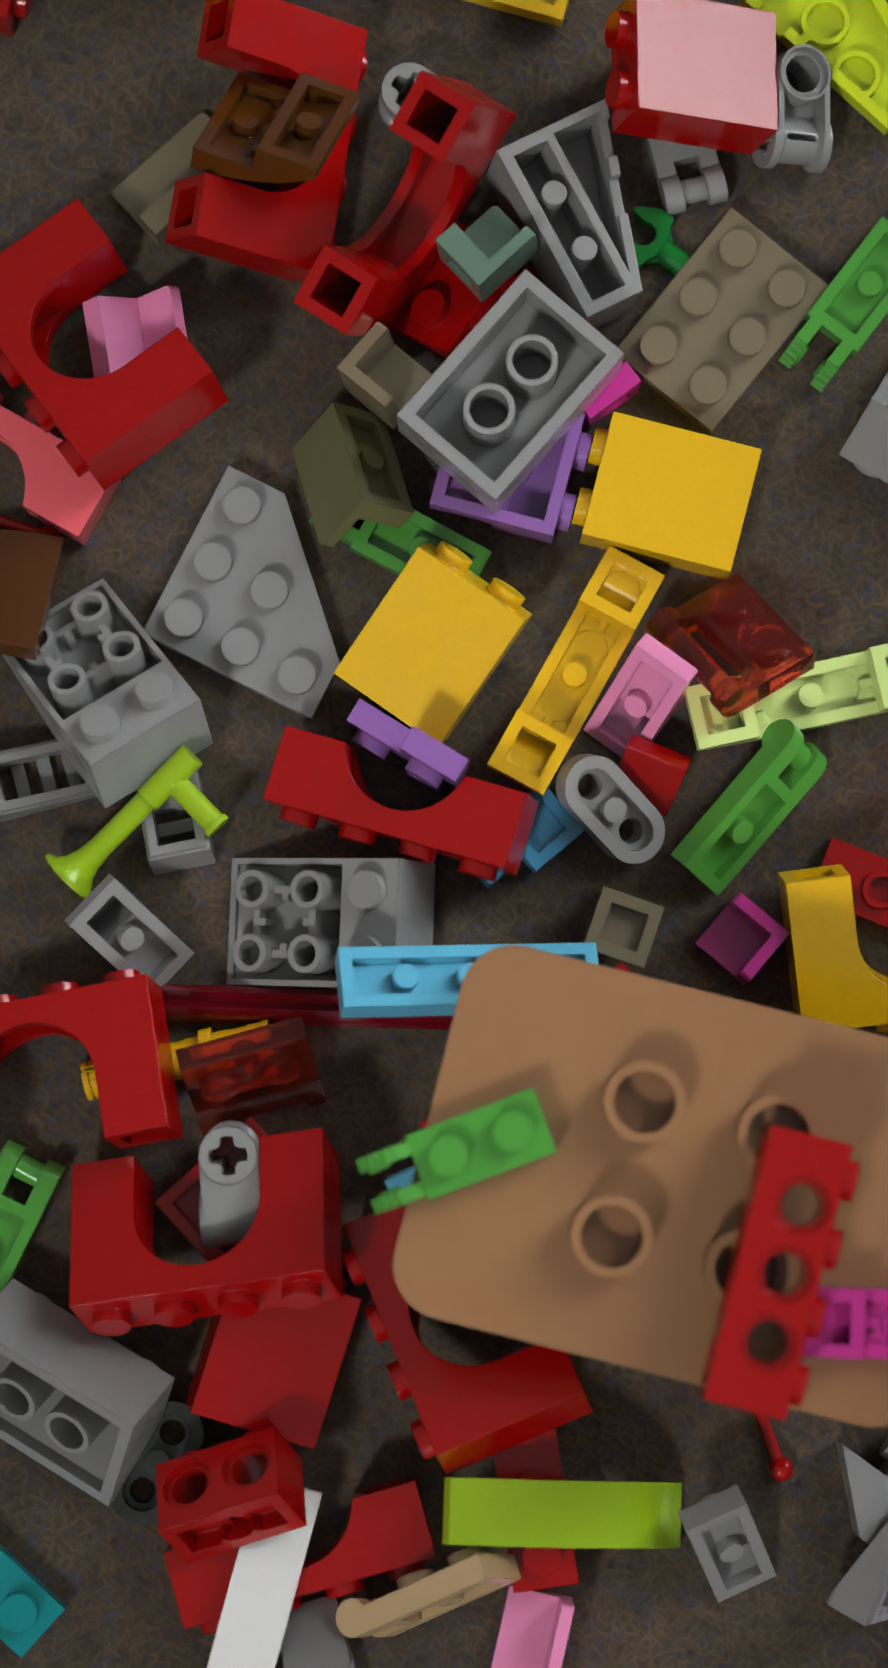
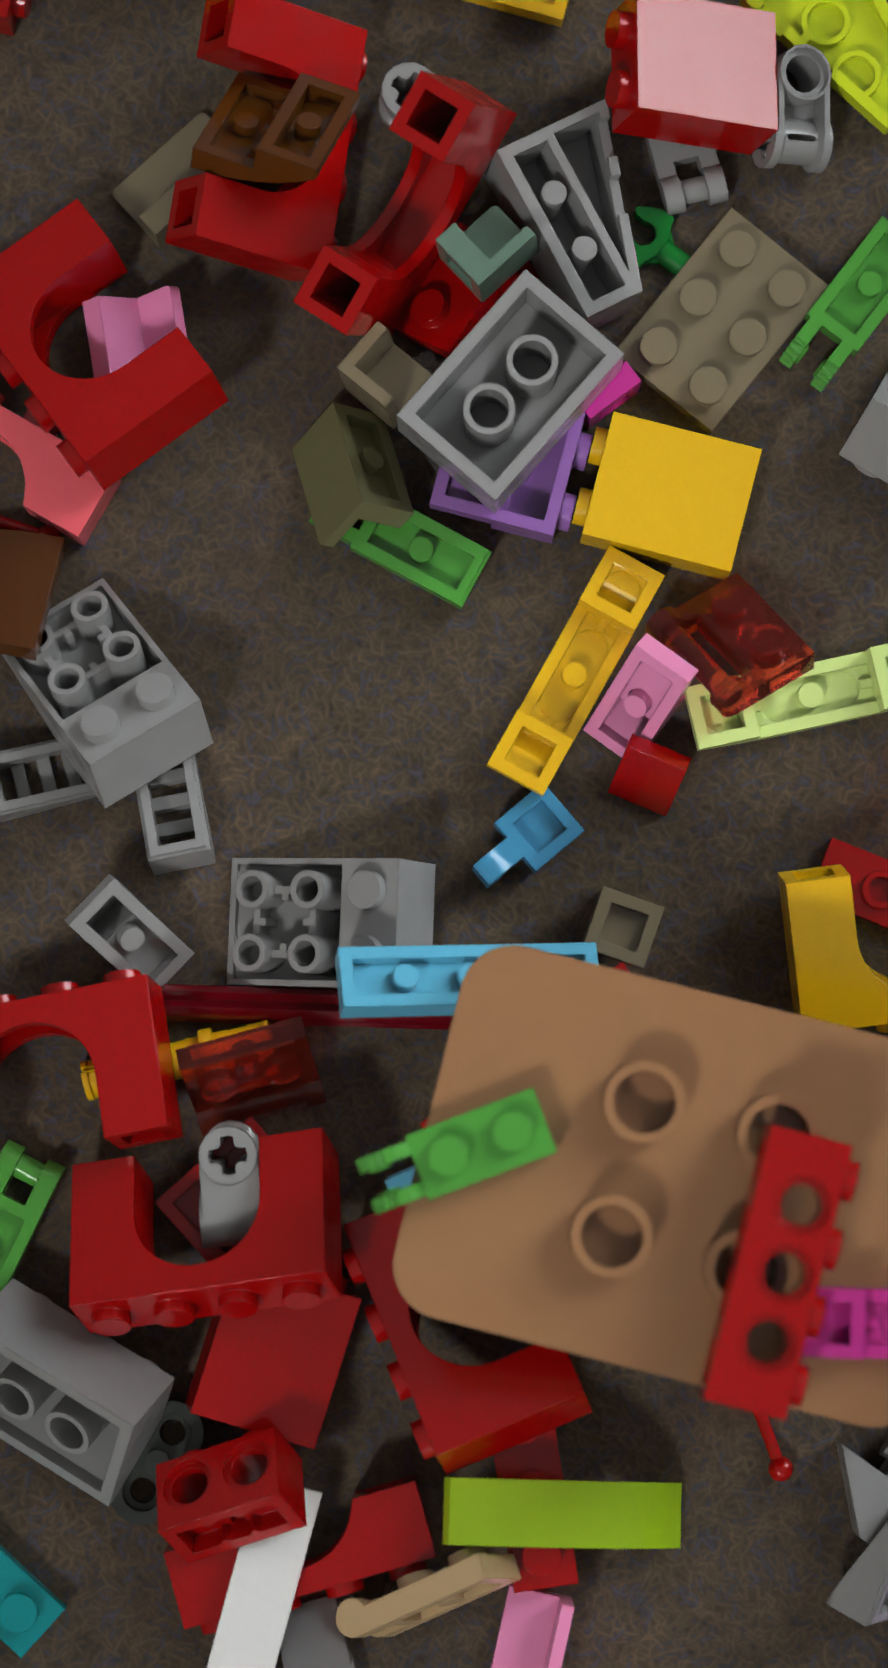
(168, 780): lime piece -> none
(249, 599): light grey plate -> none
(427, 758): medium lavender plate -> none
(434, 640): yellow brick -> none
(474, 823): red arch -> none
(607, 806): light grey plate -> none
(727, 1543): light grey slope -> none
(741, 938): dark pink panel -> none
(751, 806): bright green plate -> none

